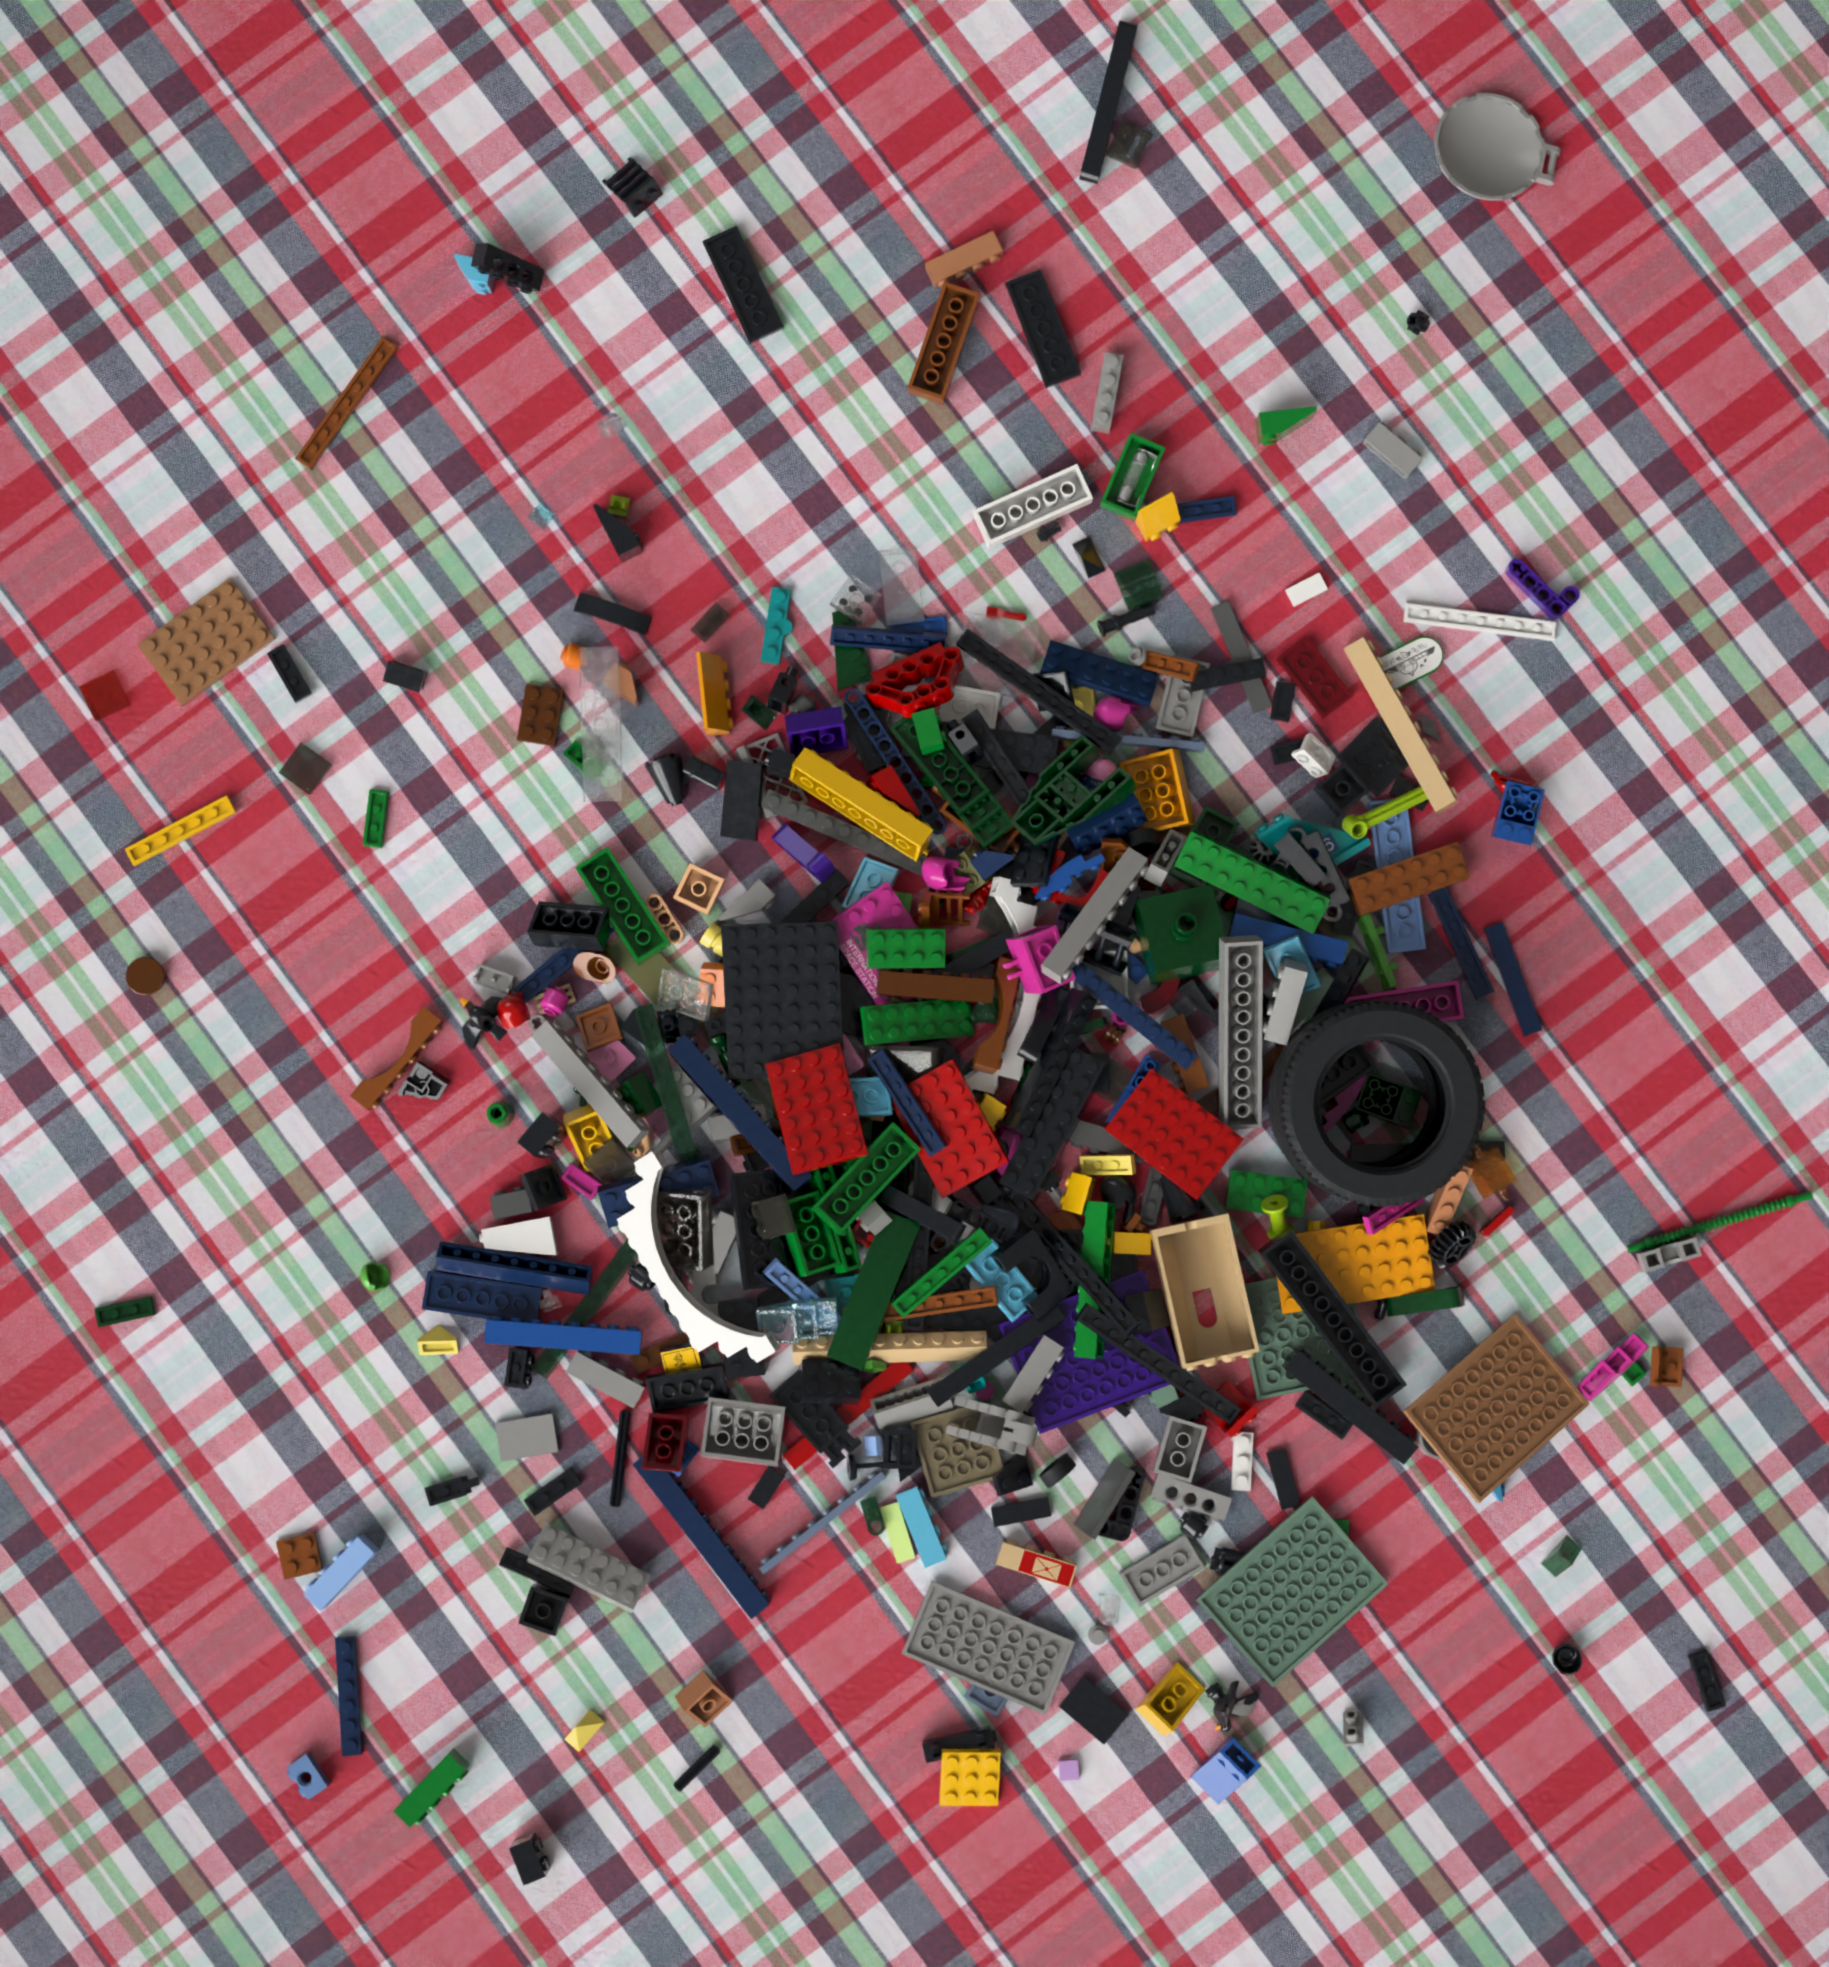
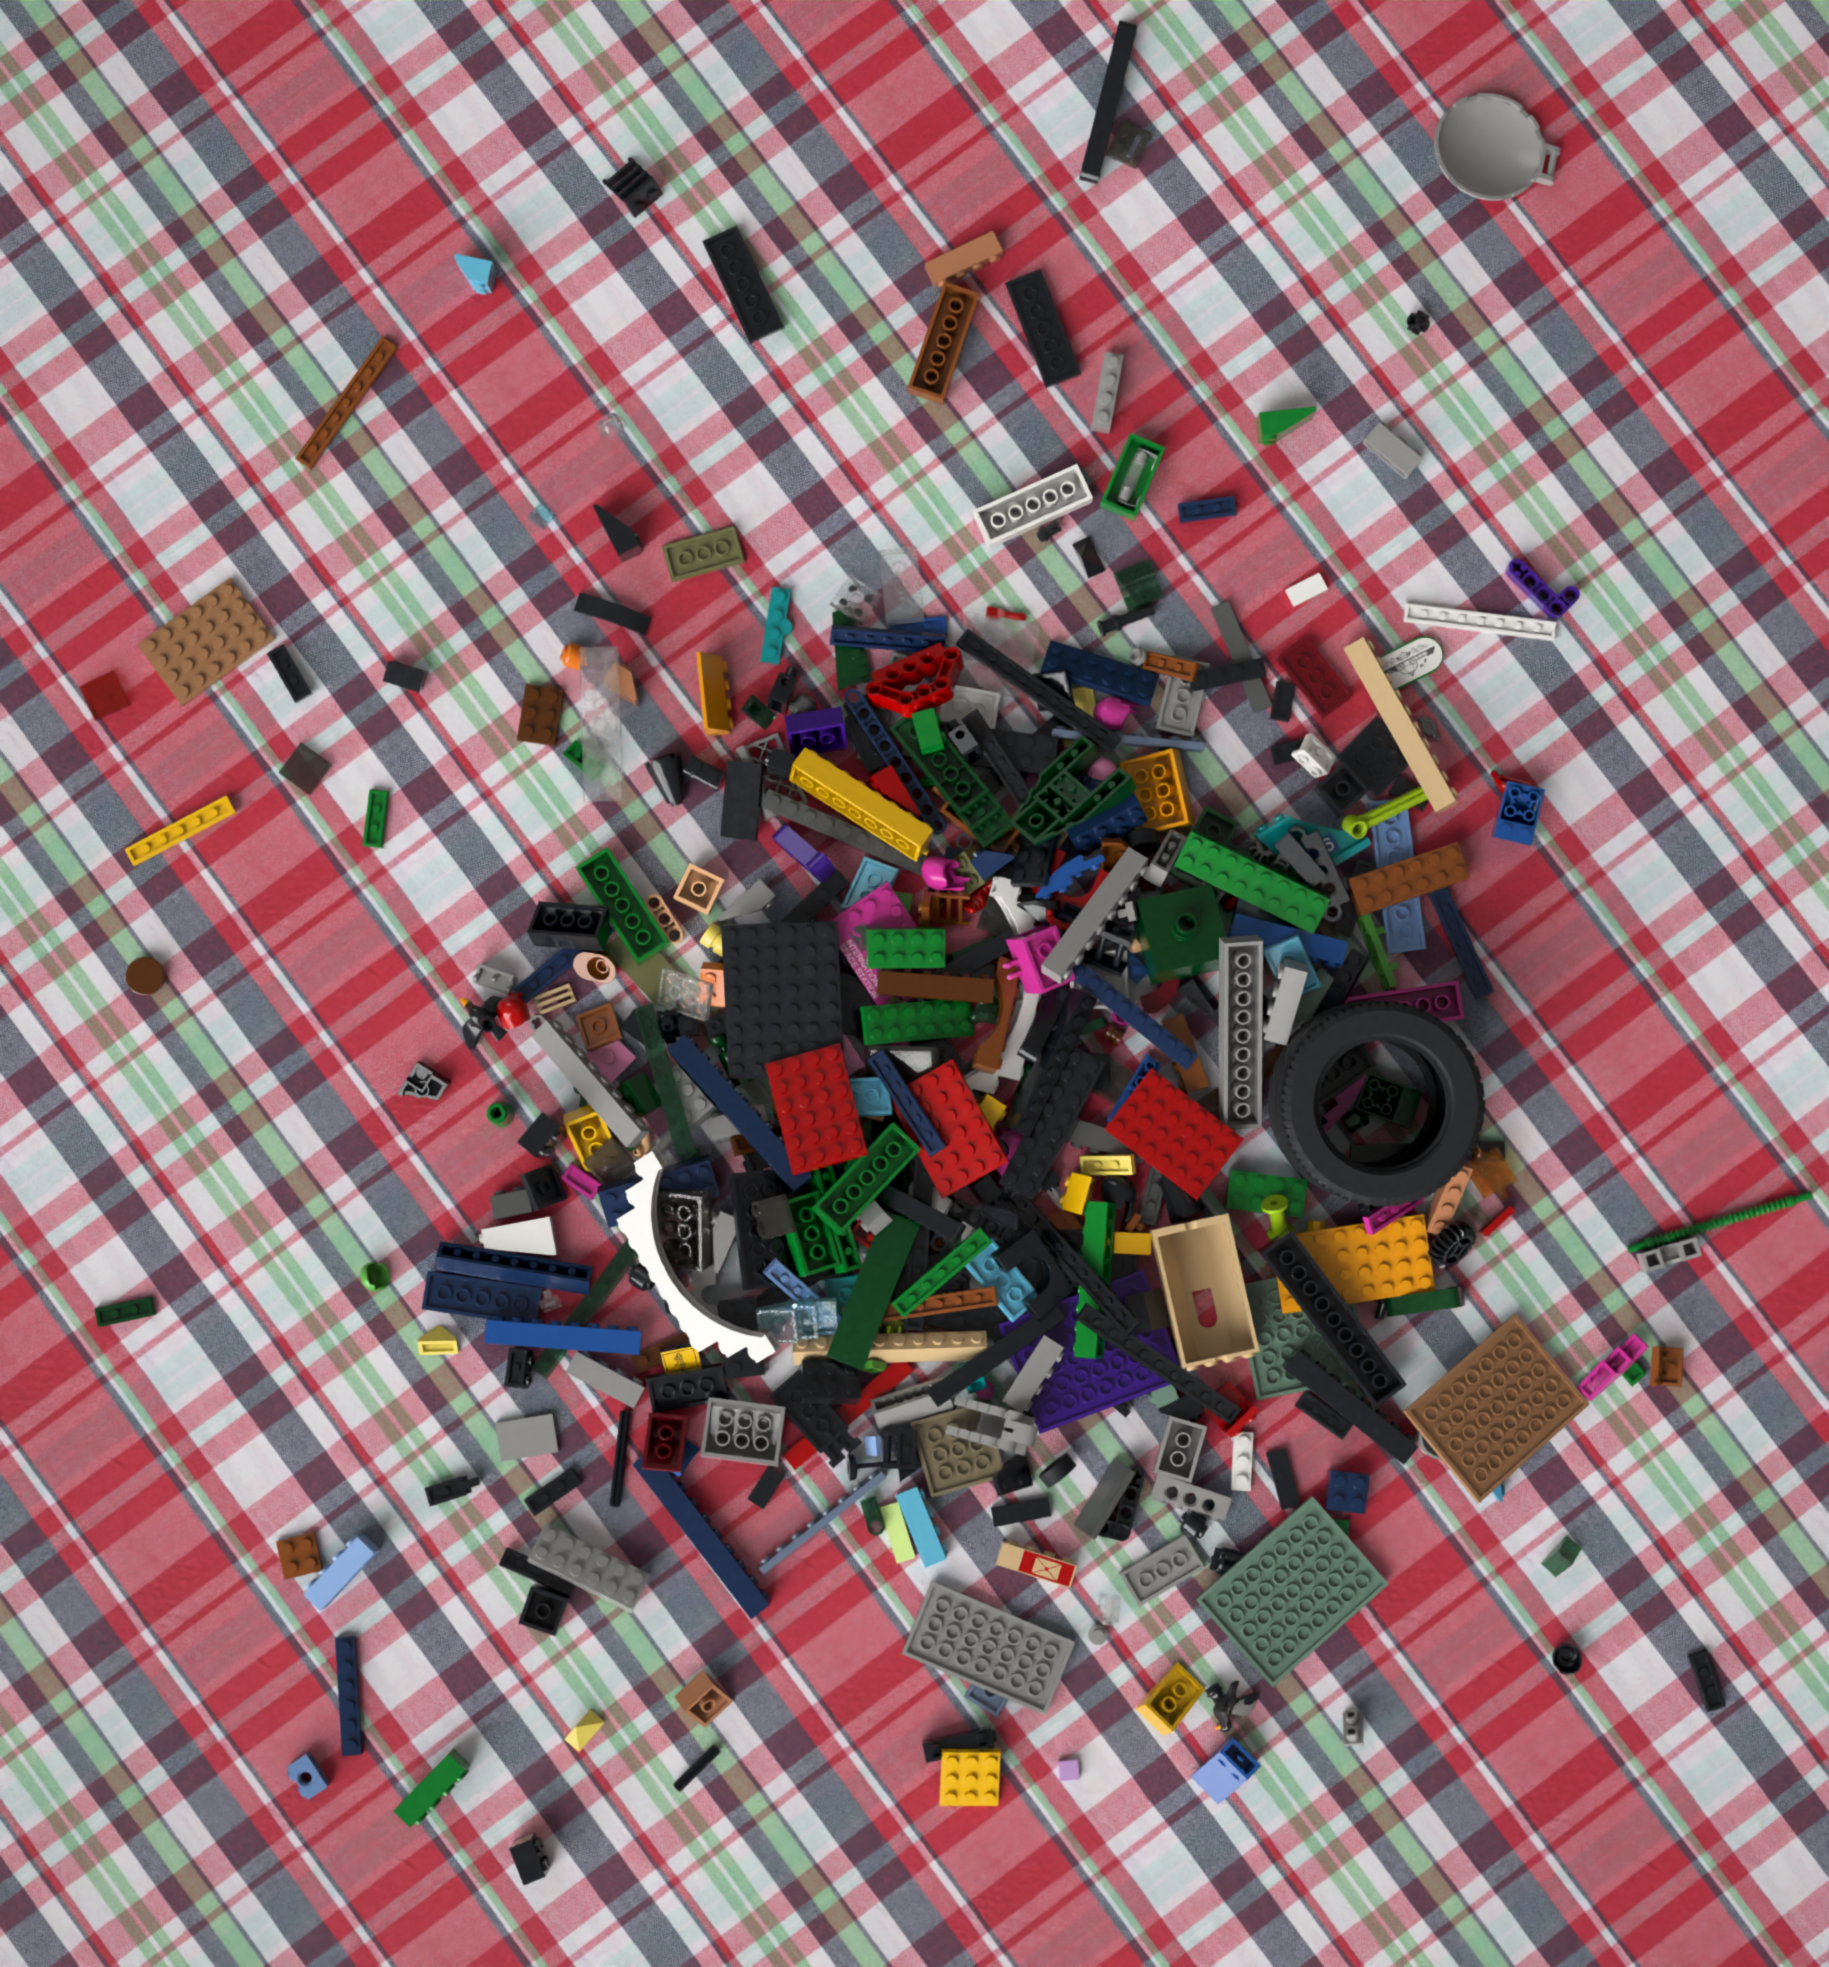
(422, 1029): dark orange arch -> none
(507, 268): black brick -> none
(554, 1001): dark pink head -> none
(619, 506): lime tile -> none
(703, 554): none -> olive tile
(710, 622): clear smoke plate -> none
(1045, 912): none -> black piece
(1093, 1710): black tile -> none
(1130, 912): none -> light grey tile
(1158, 517): yellow slope -> none
(1346, 1491): none -> dark blue brick
(1512, 979): dark blue tile -> none

